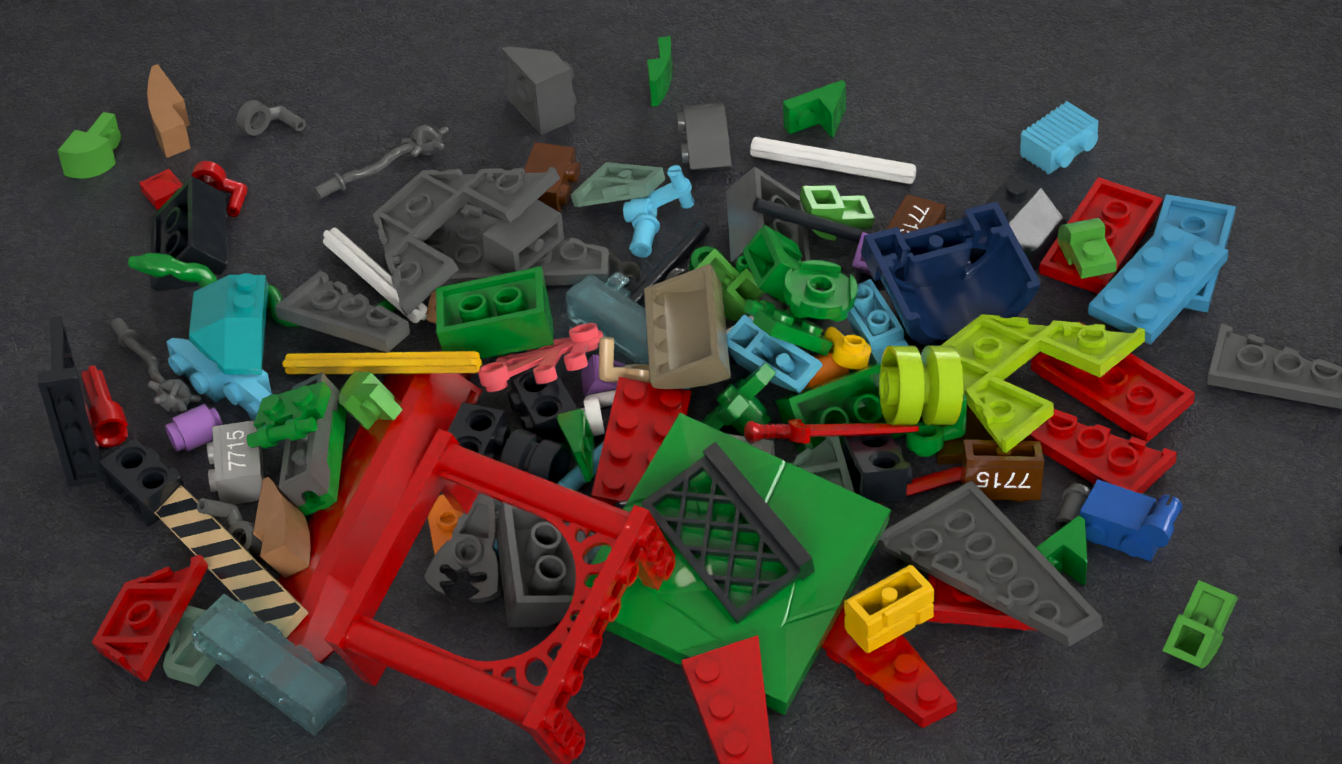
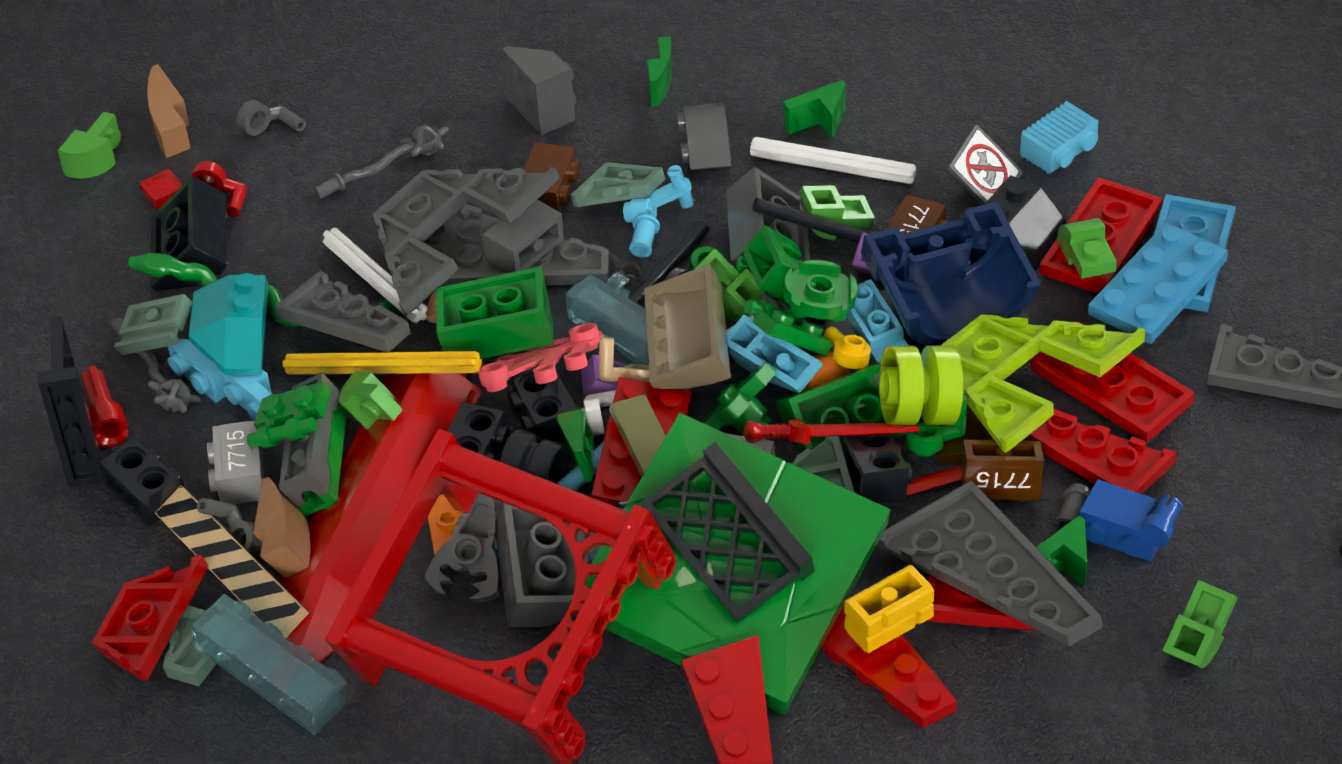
(153, 324): none -> sand green plate
(192, 428): medium lavender brick -> none
(638, 429): none -> olive tile
(981, 165): none -> piece

